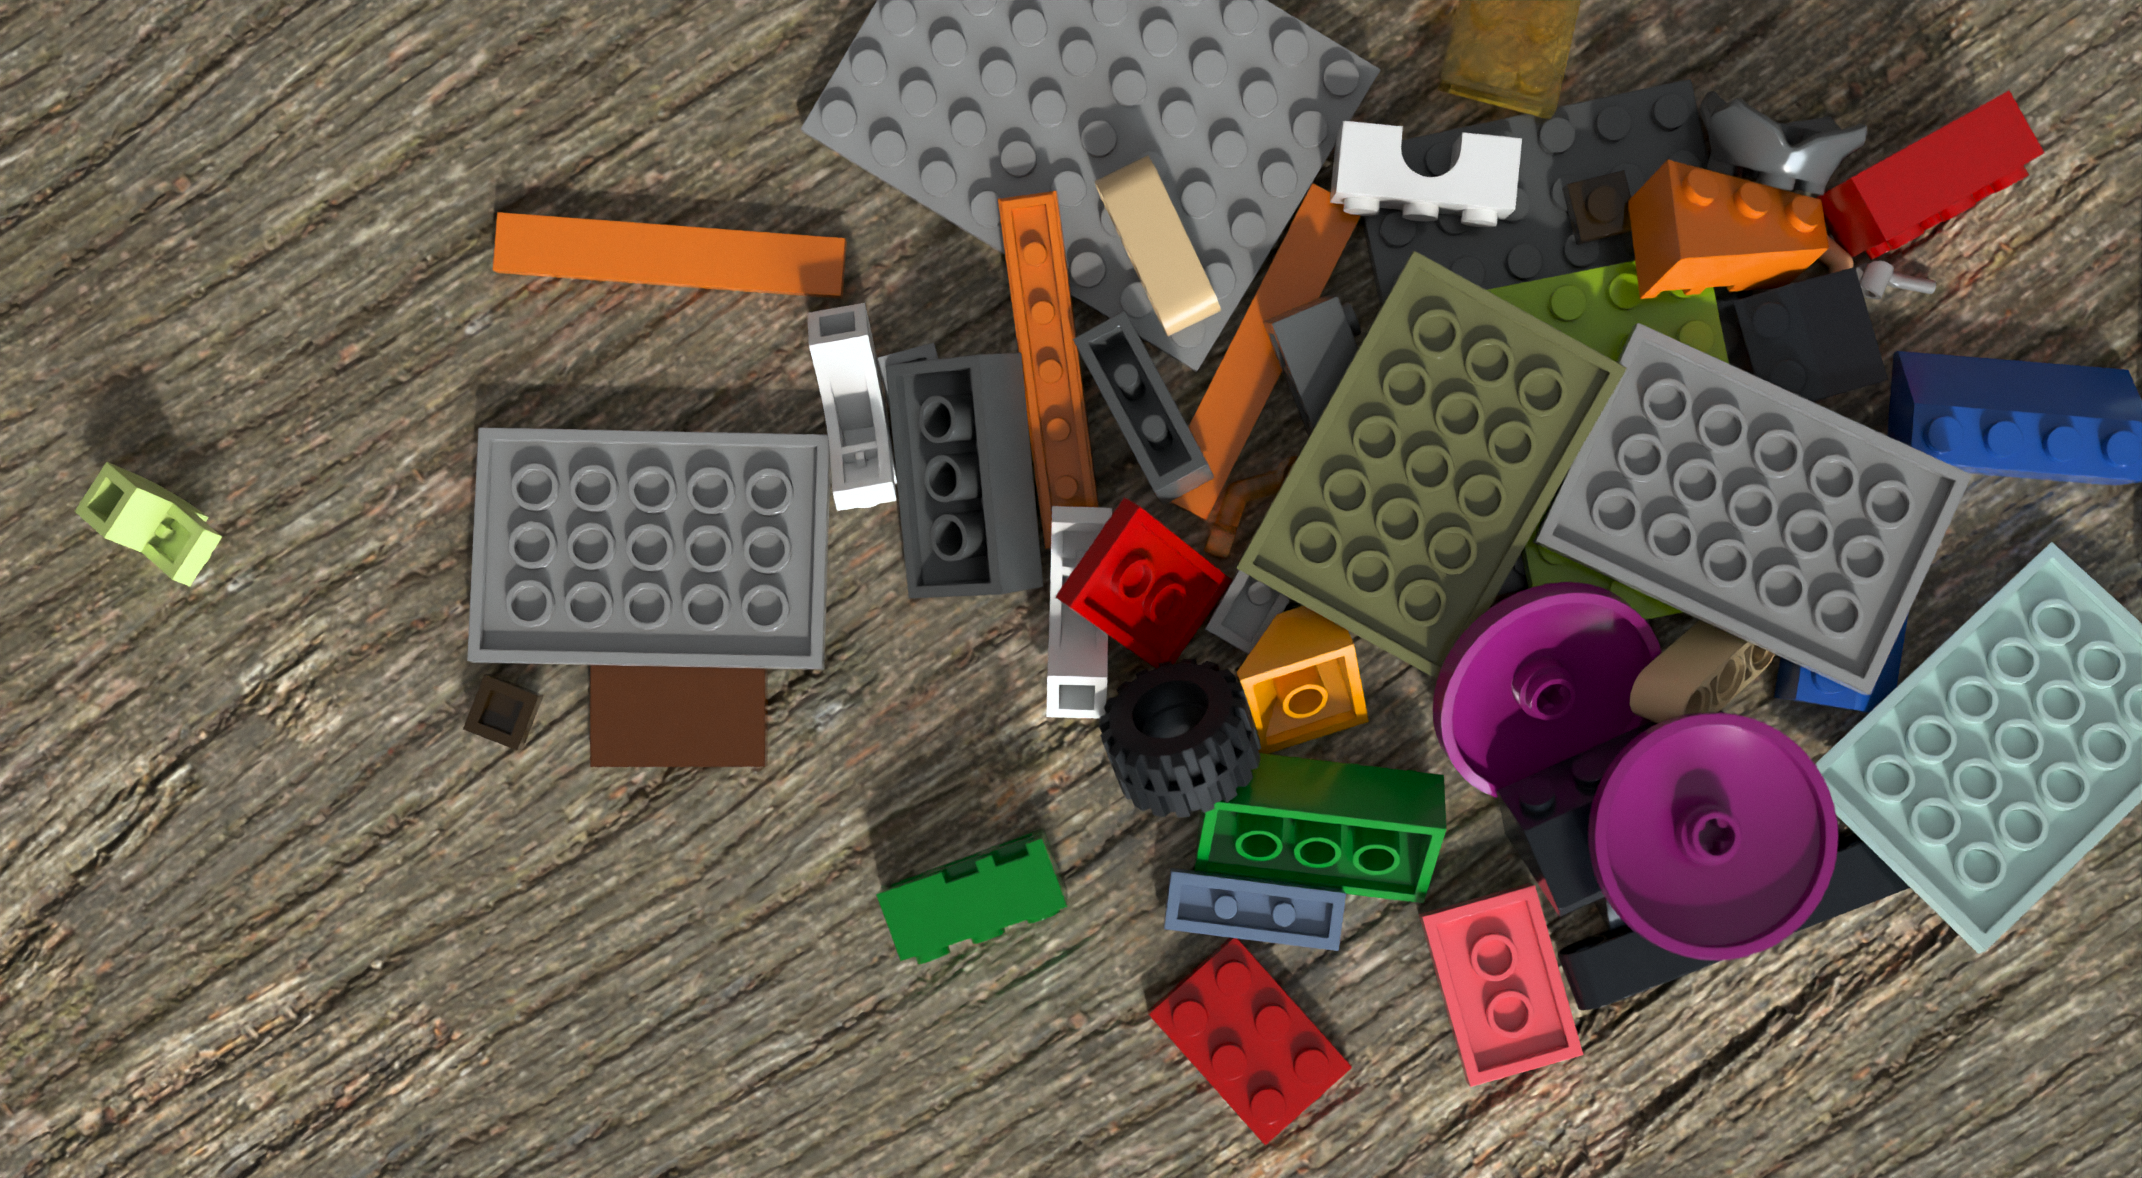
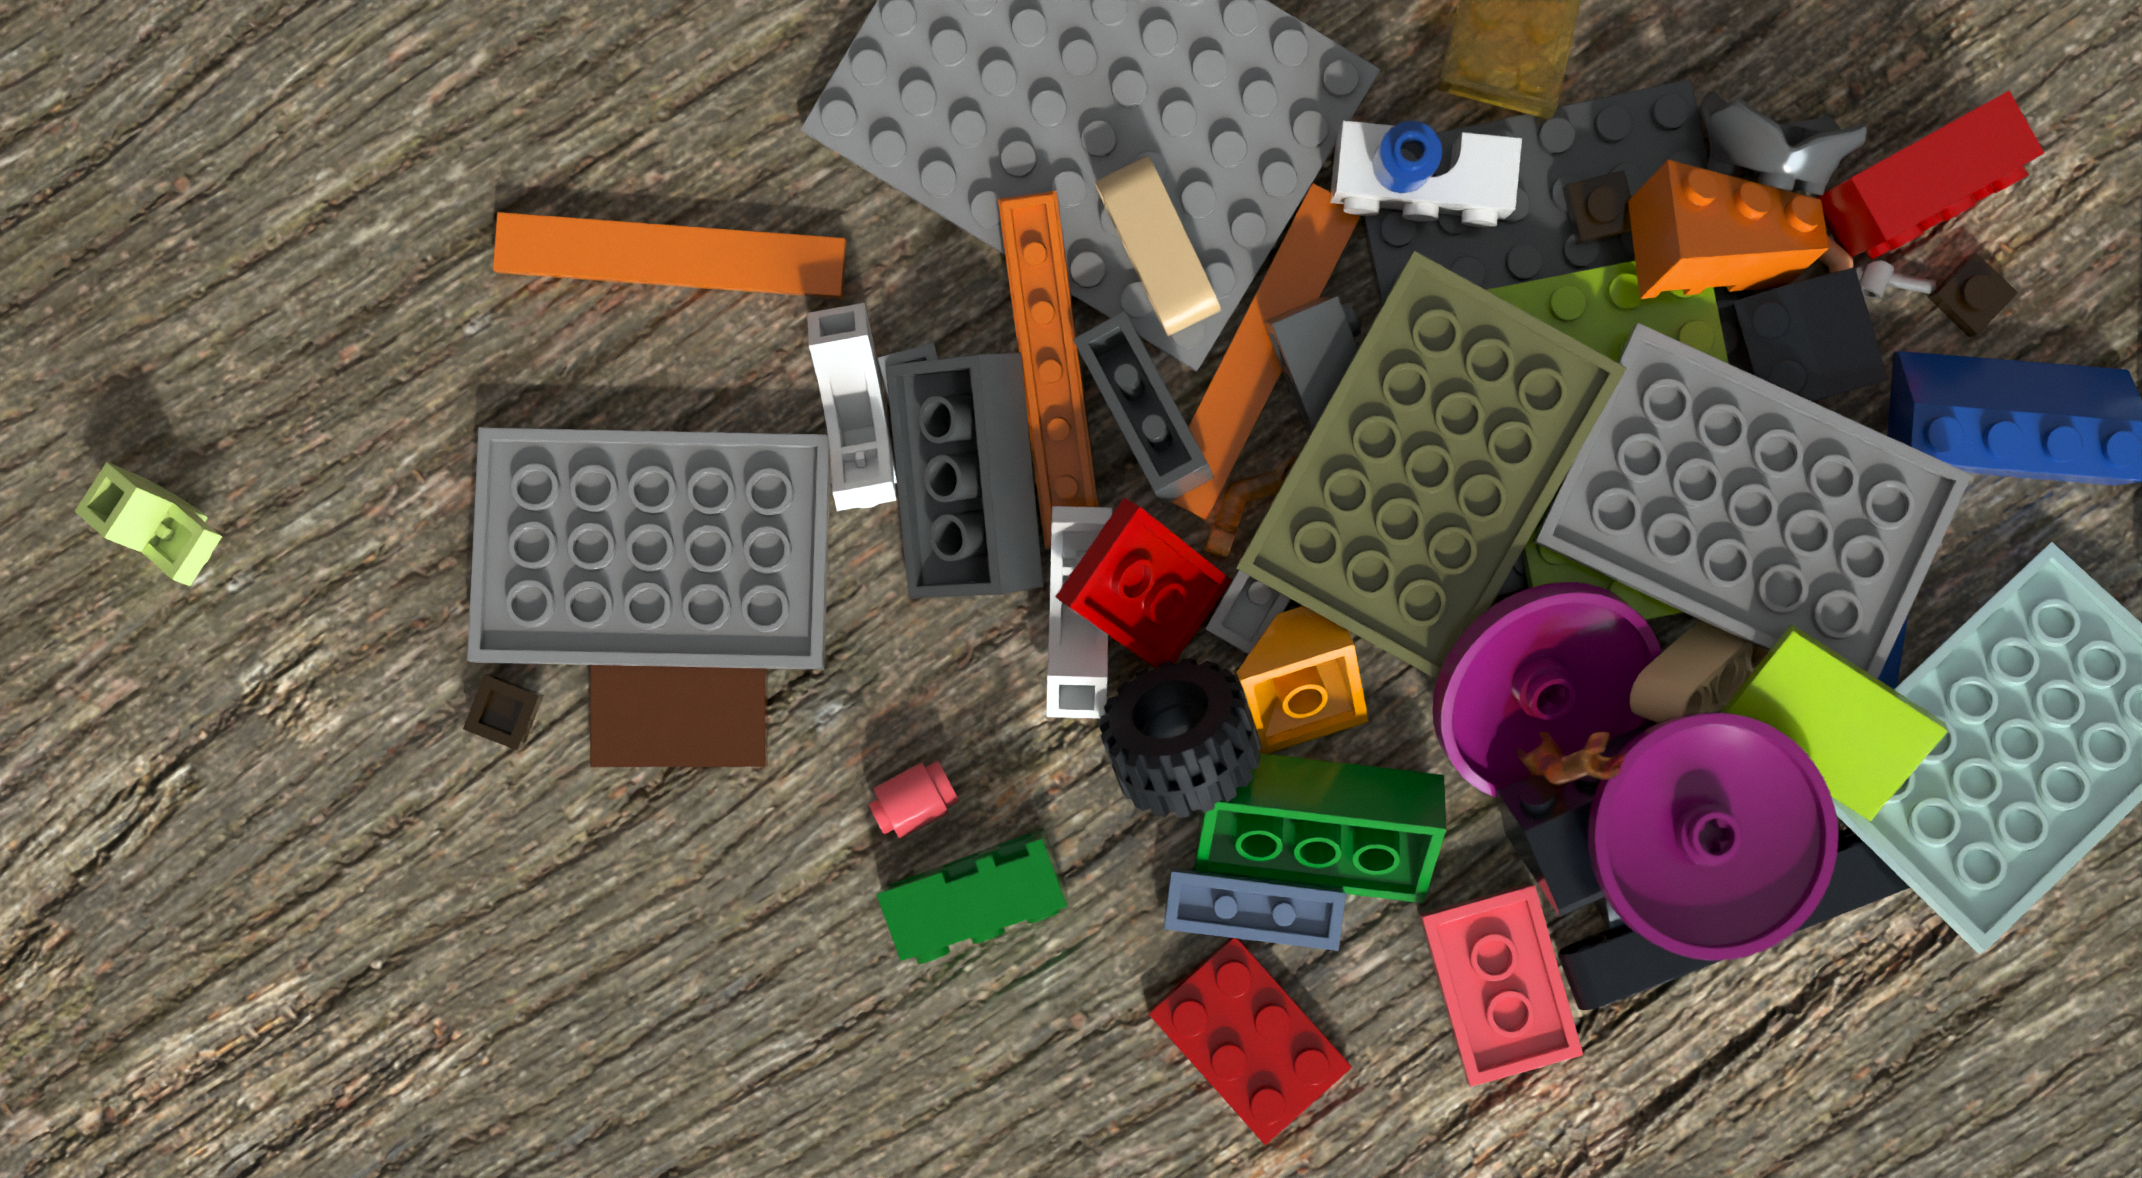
(913, 799): none -> coral brick
(1394, 170): none -> blue brick
(1548, 760): none -> clear orange arm
(1842, 717): none -> lime tile
(1973, 295): none -> dark brown plate

